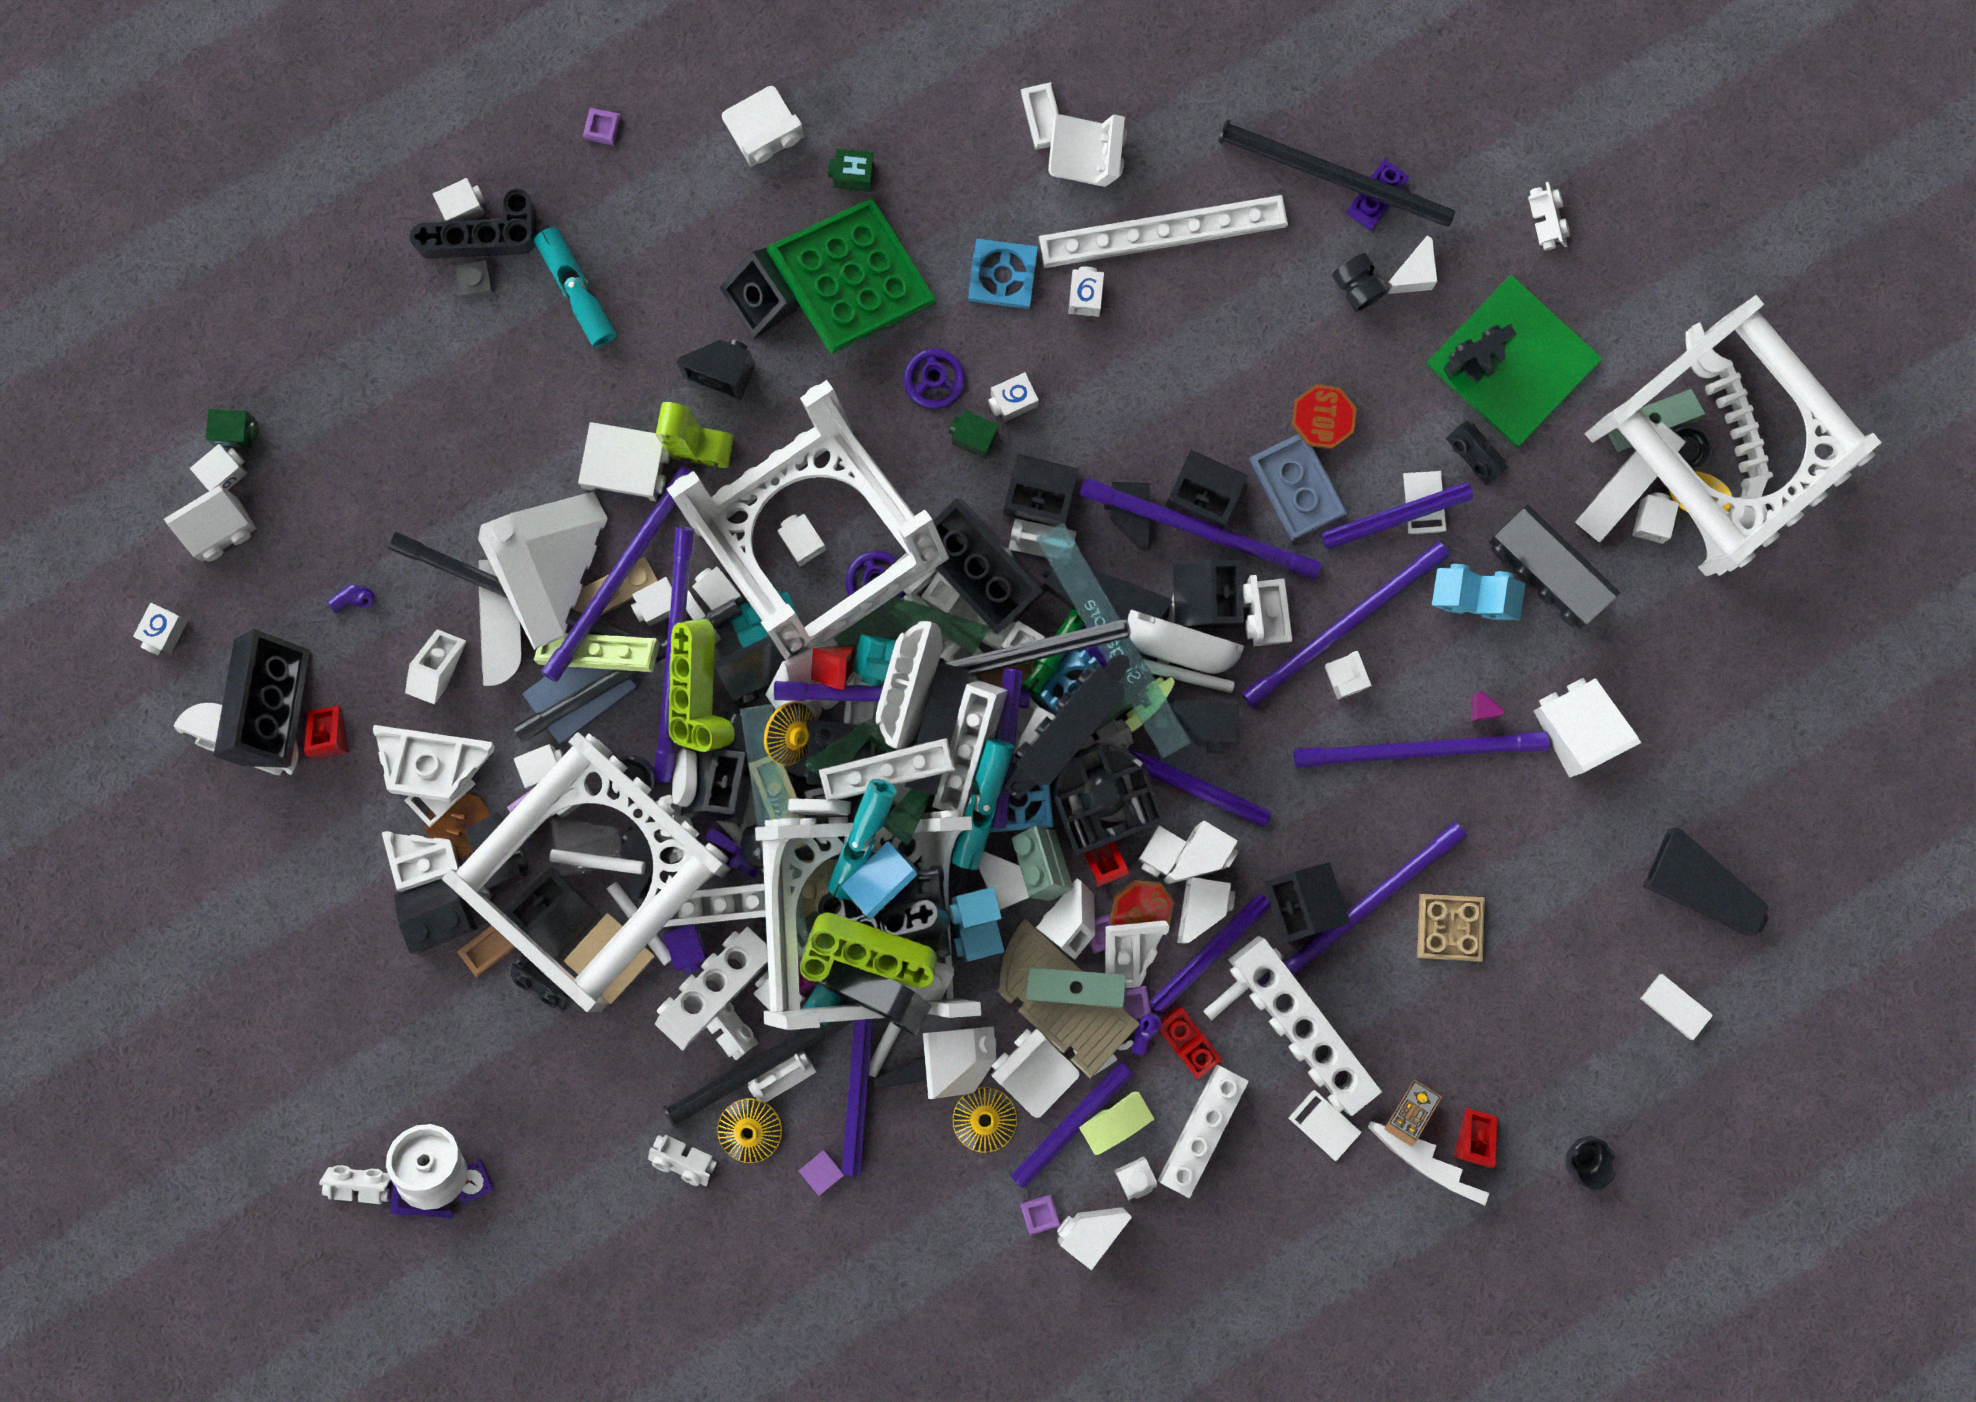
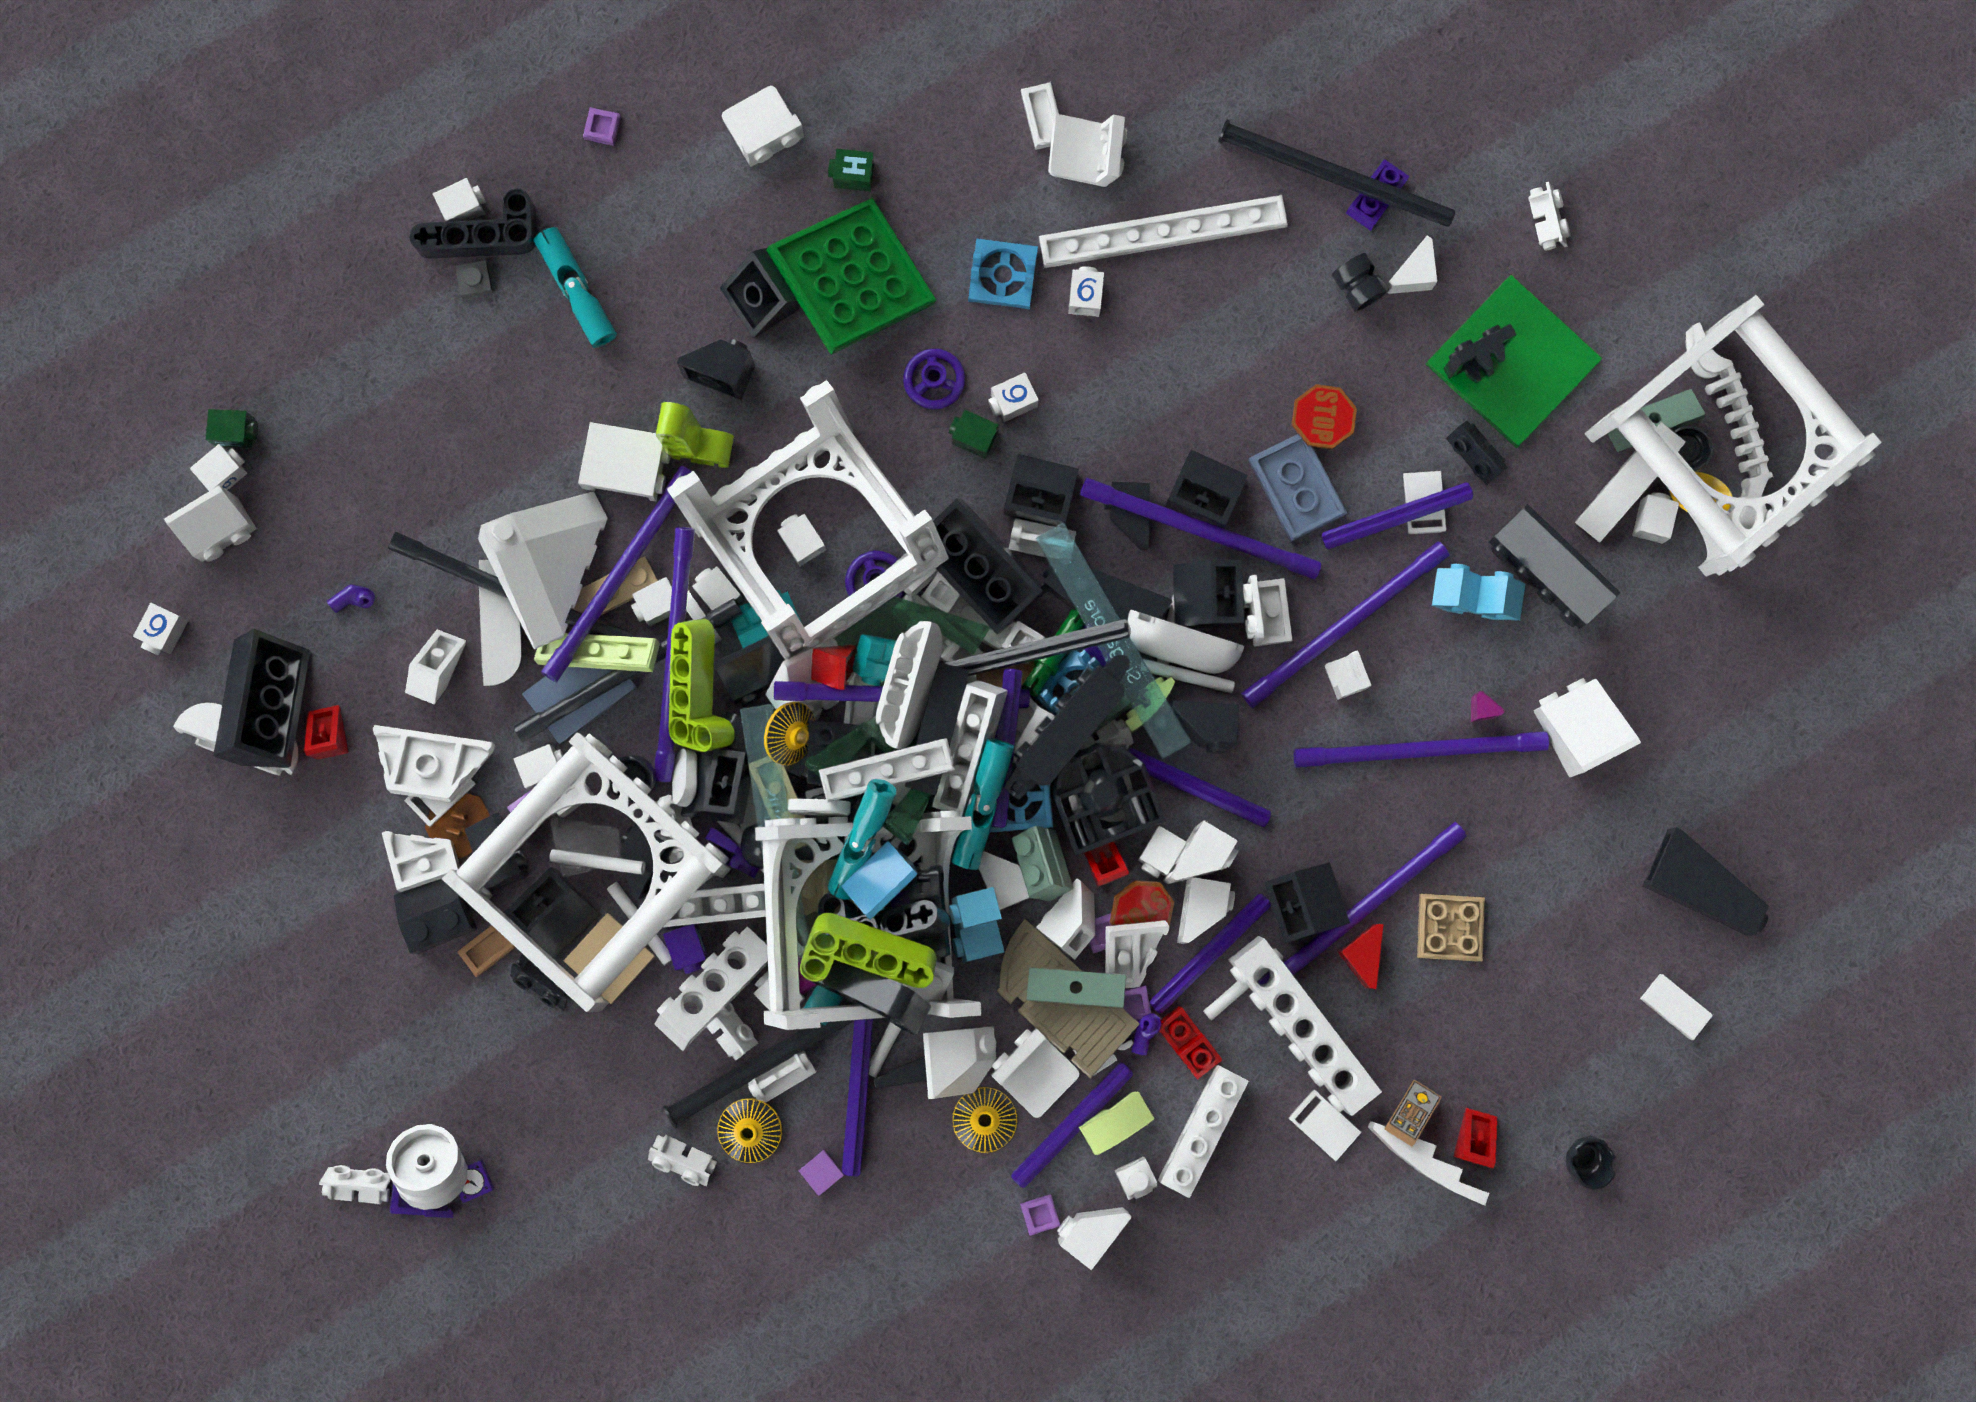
(1363, 955): none -> red slope

